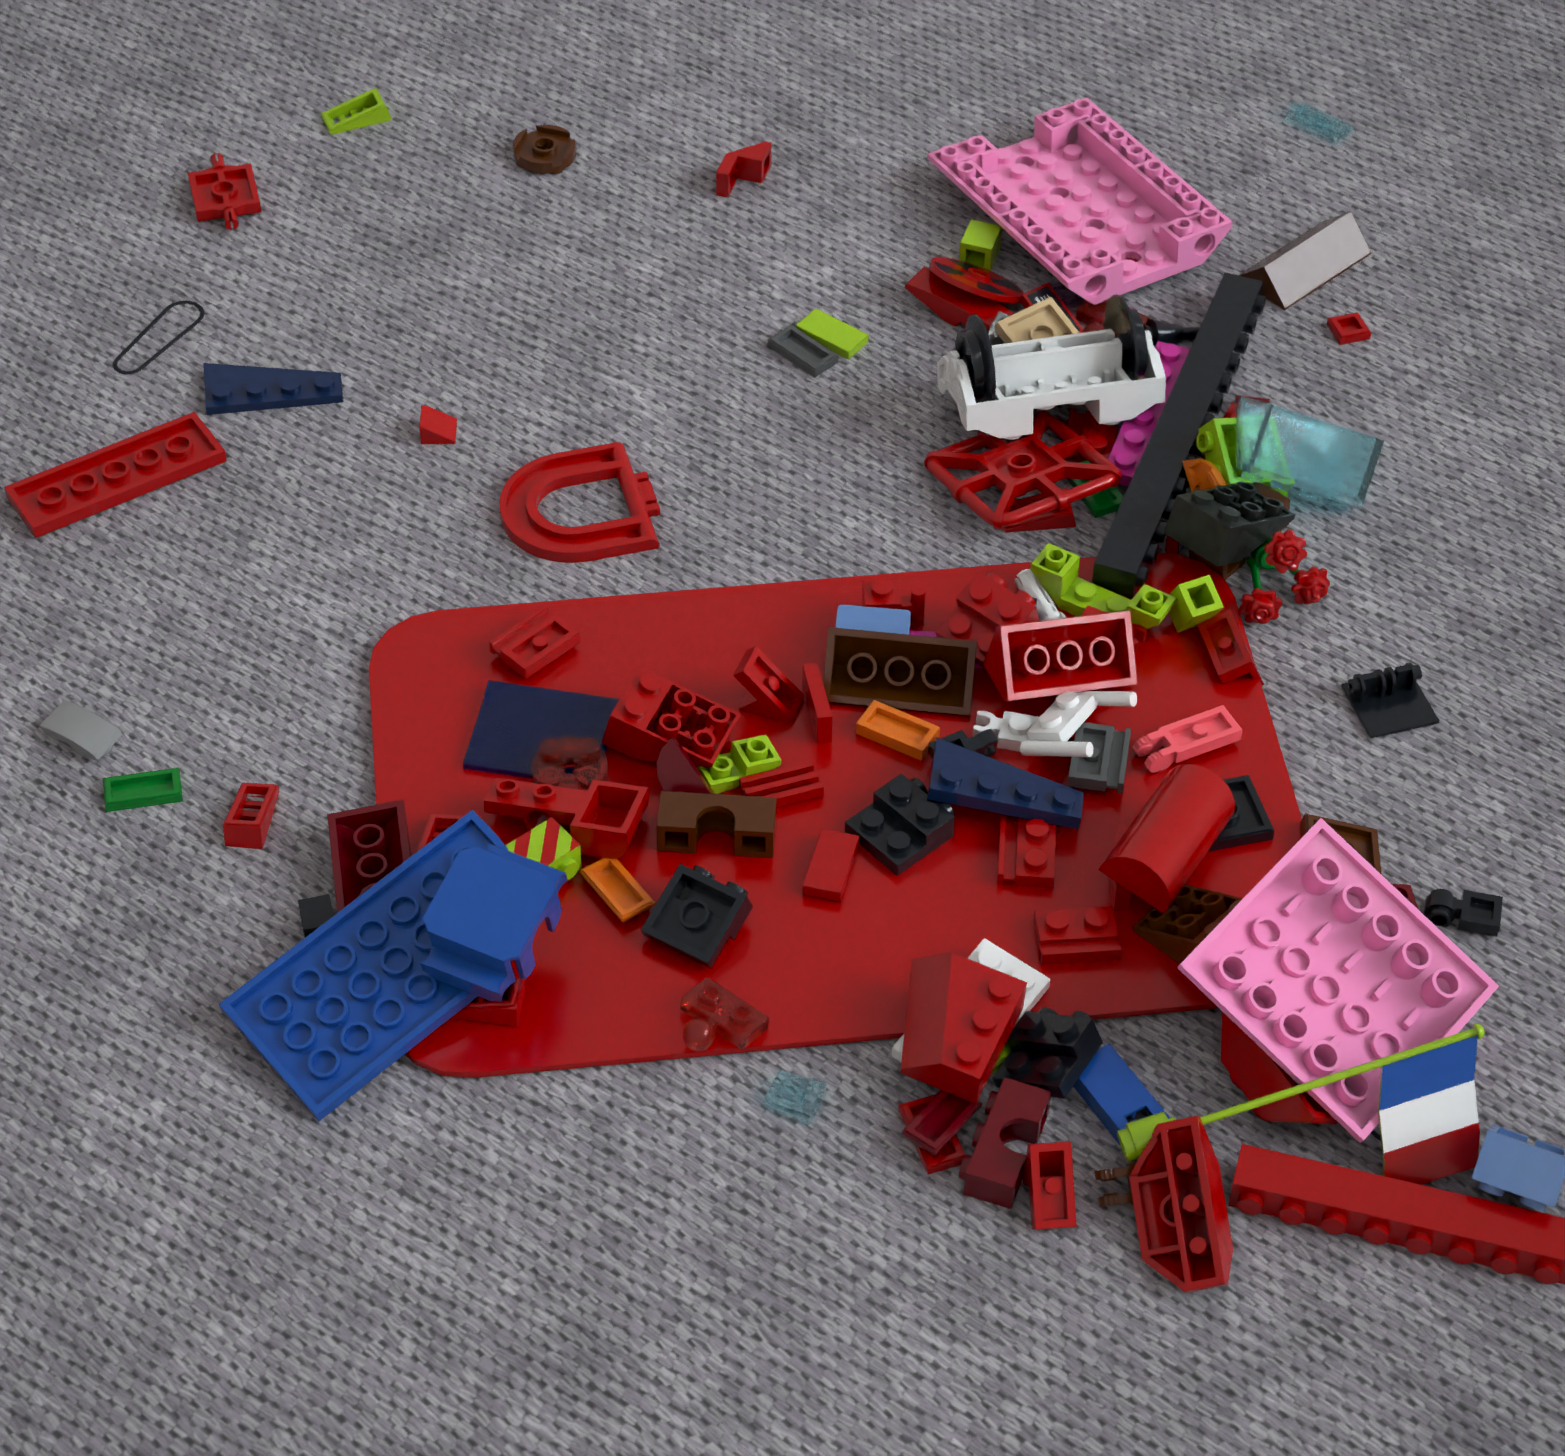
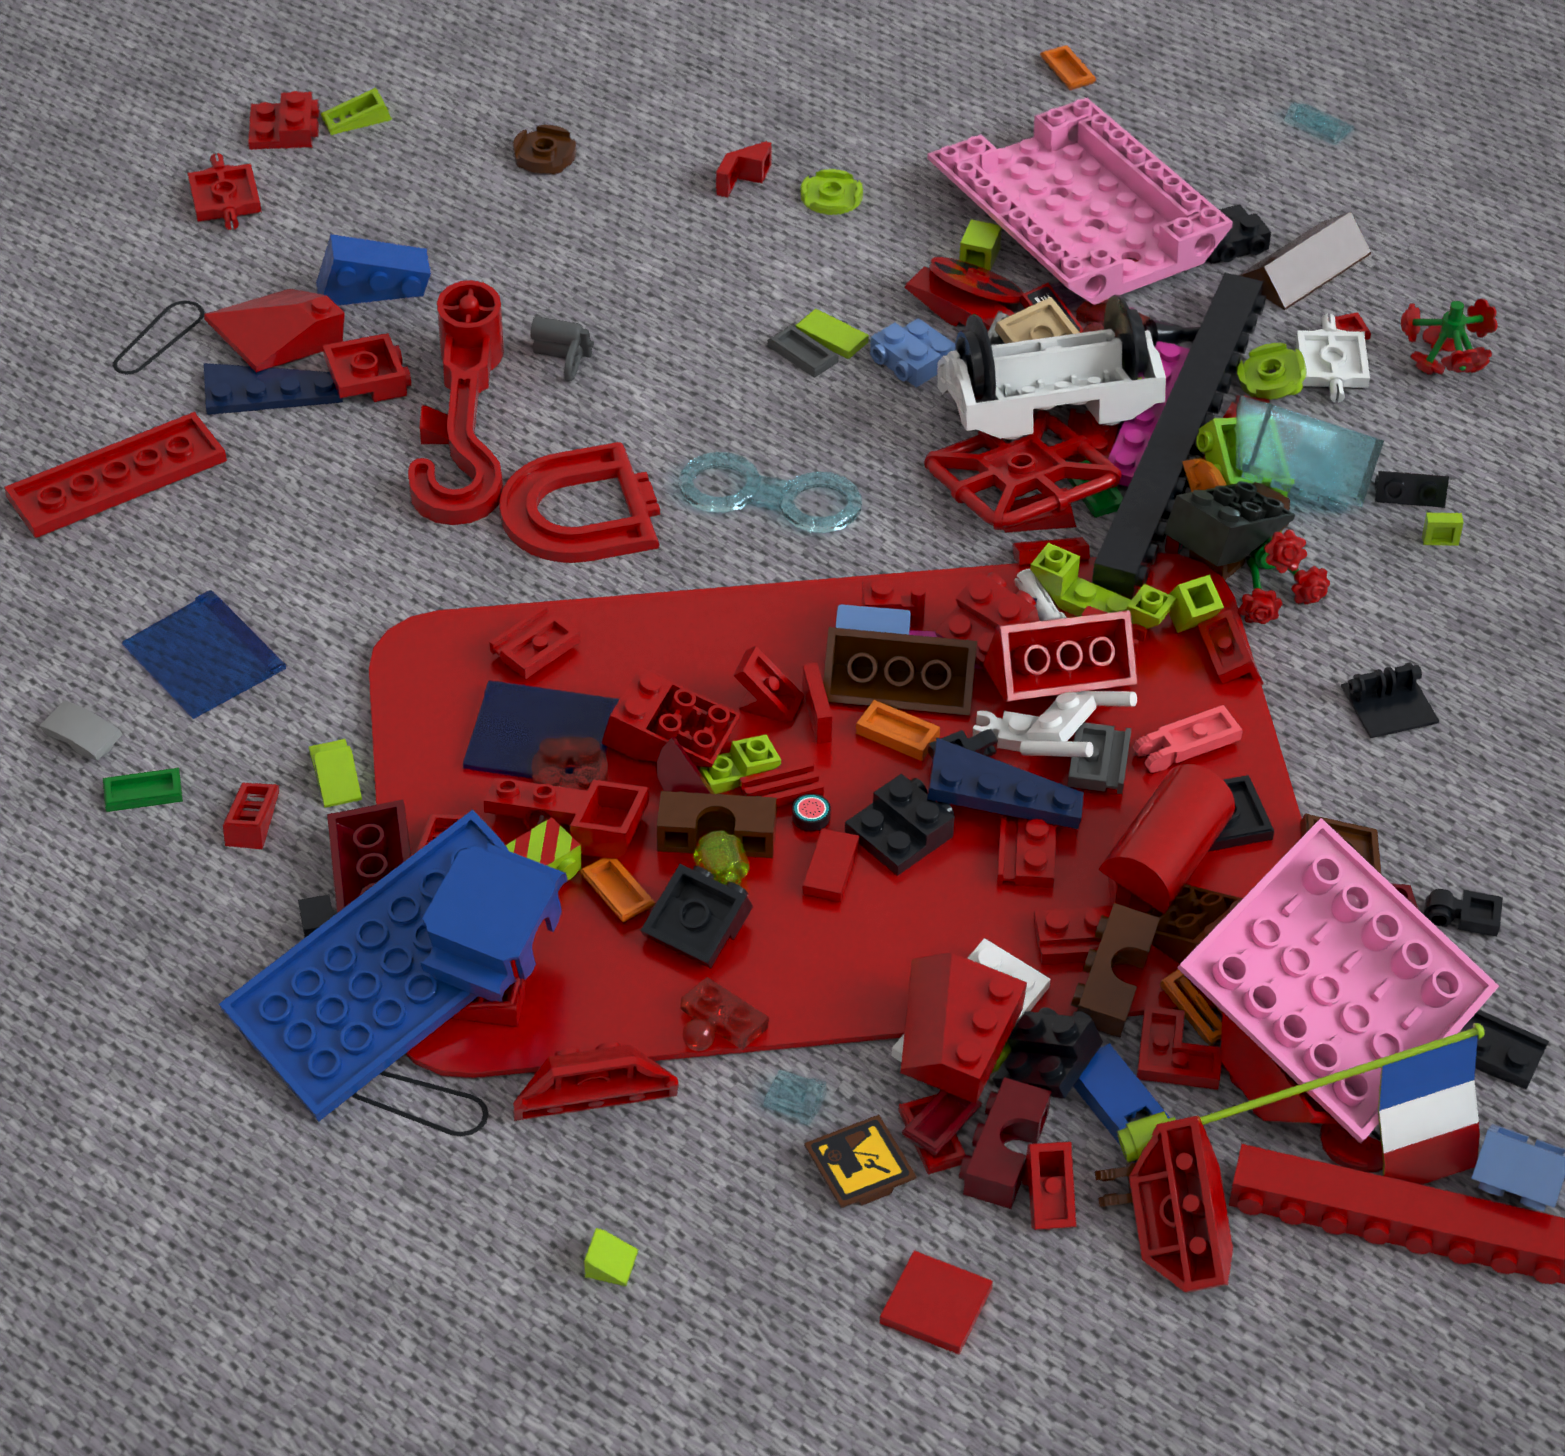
(204, 654): none -> clear blue piece
(279, 327): none -> red slope
(285, 123): none -> red plate
(335, 772): none -> lime slope
(368, 367): none -> red plate
(371, 271): none -> blue wedge
(425, 1122): none -> black piece
(469, 349): none -> red piece
(562, 340): none -> dark grey piece
(593, 1080): none -> red wedge
(609, 1258): none -> lime slope
(722, 856): none -> clear neon green head
(770, 492): none -> clear light blue bar
(811, 812): none -> tile
(823, 194): none -> lime tile
(860, 1162): none -> piece
(910, 350): none -> medium blue plate
(936, 1302): none -> red tile
(1026, 552): none -> red tile
(1068, 67): none -> orange tile
(1124, 940): none -> reddish brown arch
(1168, 1059): none -> red plate
(1197, 1022): none -> orange tile
(1245, 237): none -> black plate
(1287, 379): none -> lime plate
(1334, 358): none -> white plate
(1348, 1152): none -> red tile
(1411, 489): none -> black hinge
(1442, 529): none -> lime plate
(1448, 334): none -> red plant
(1506, 1050): none -> black plate

